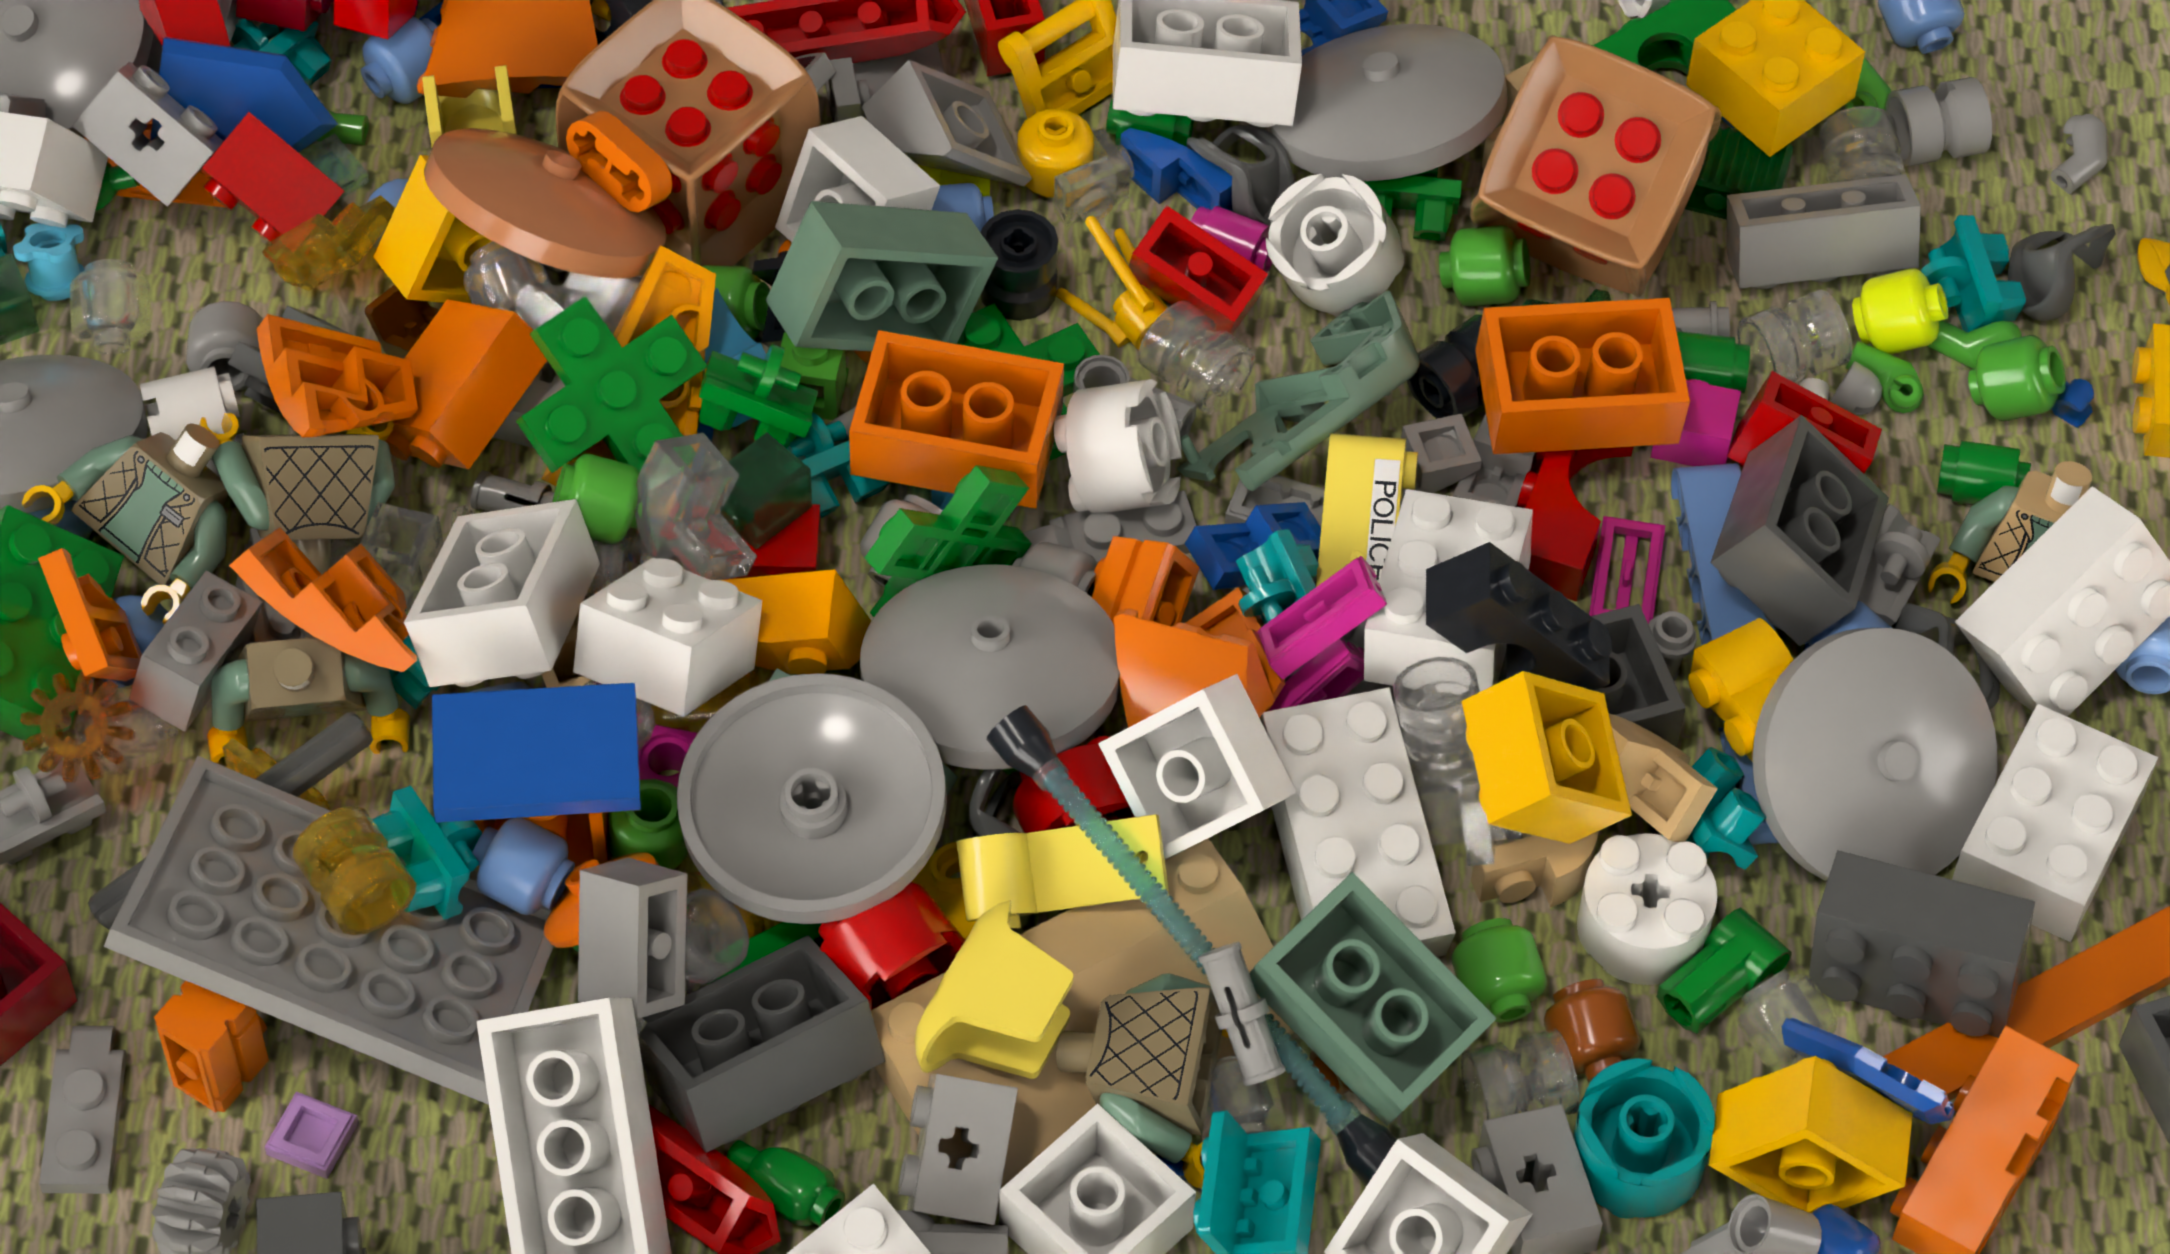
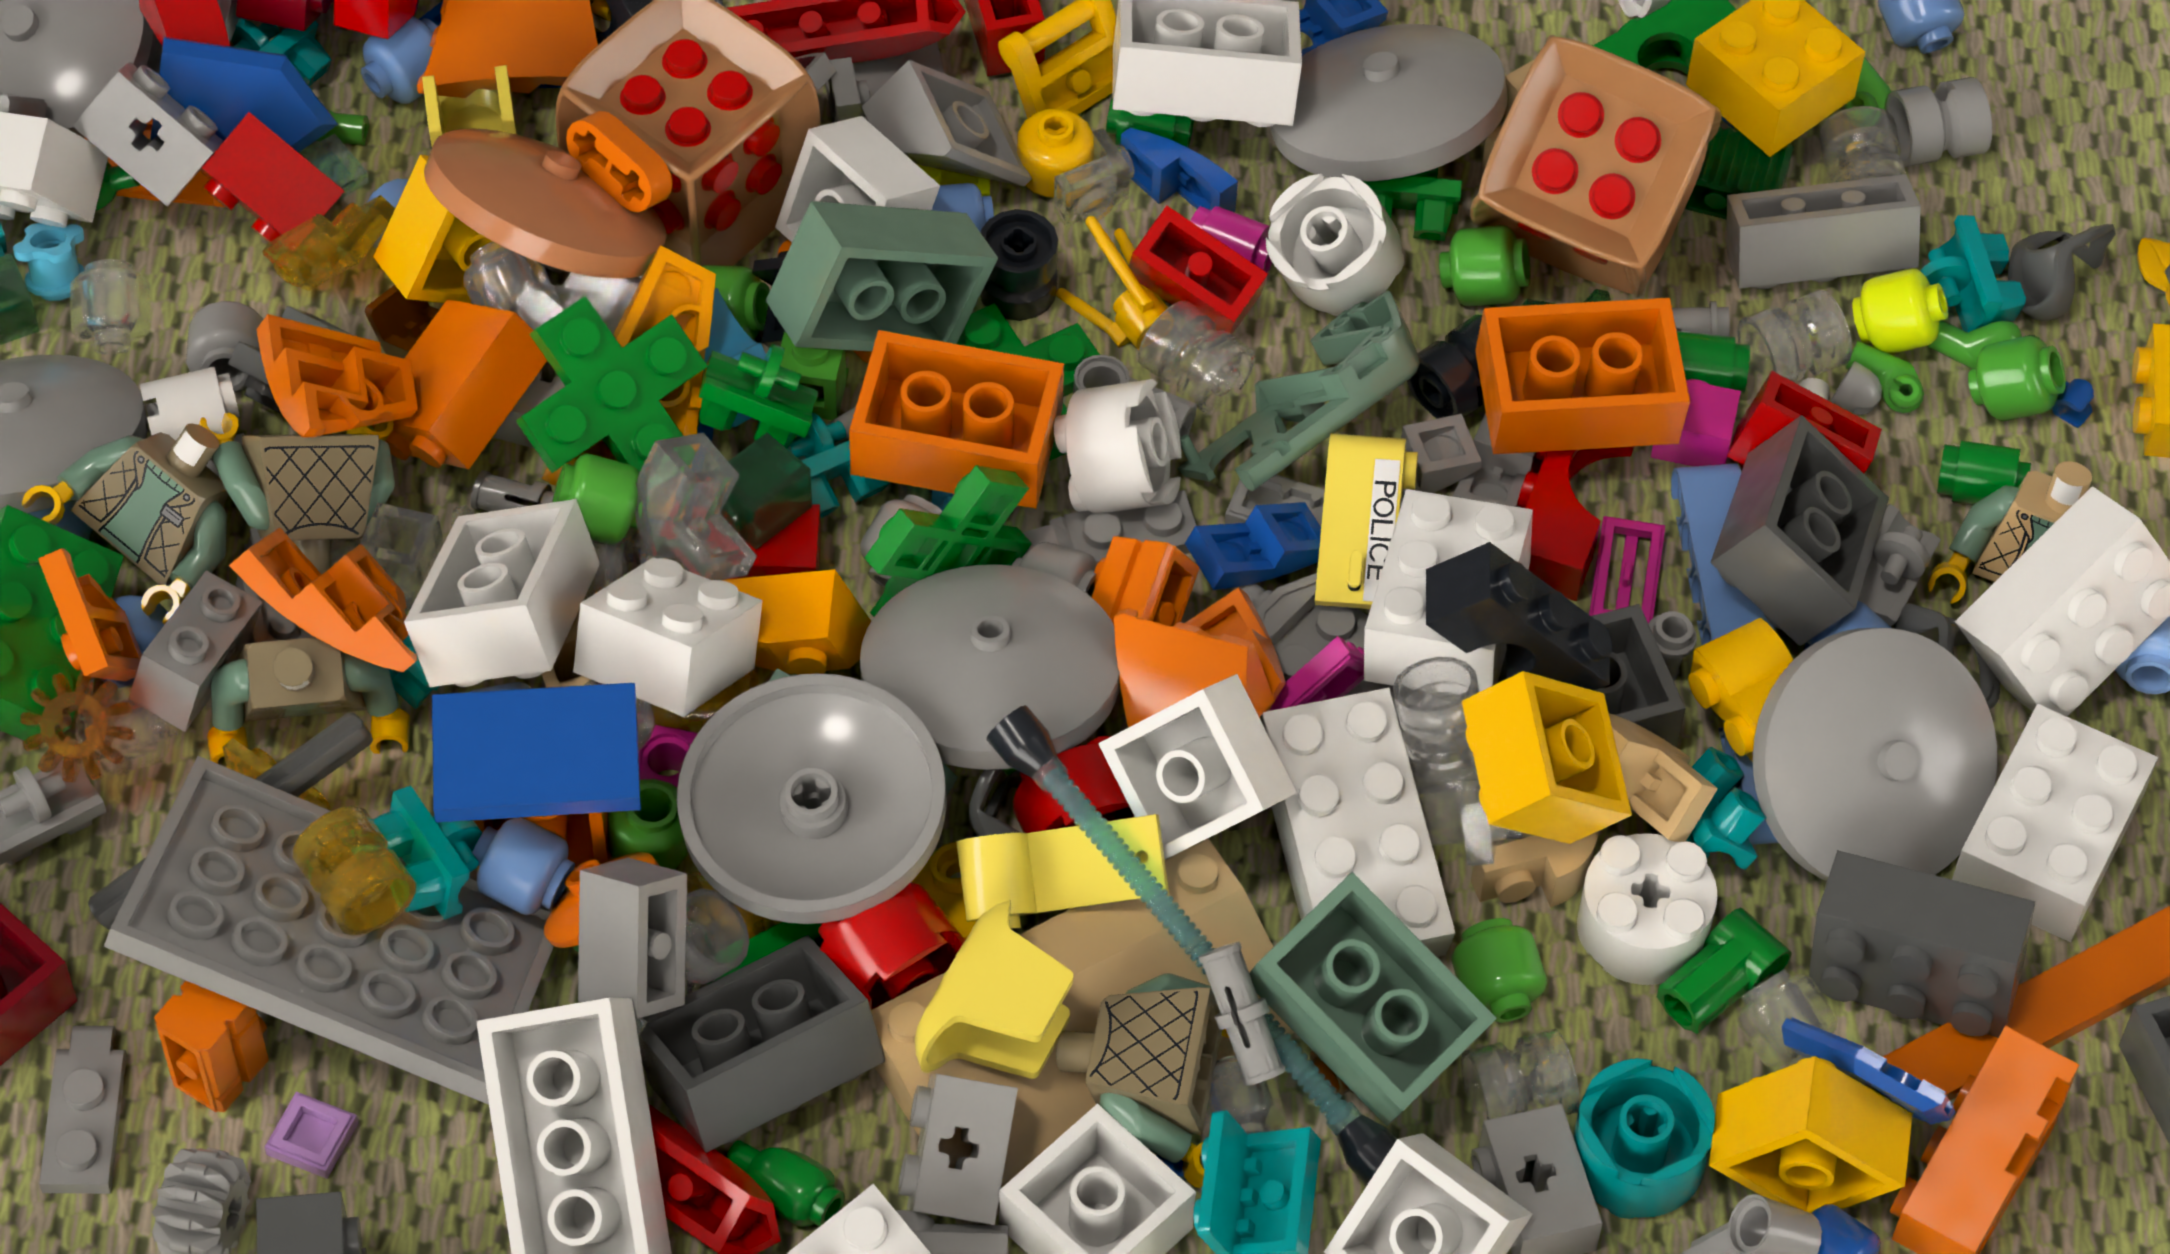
(1253, 184): dark grey piece -> none
(1276, 575): teal hips -> none
(1321, 617): dark pink tile -> none
(1594, 1025): dark orange head -> none
(2089, 152): light grey arm -> none

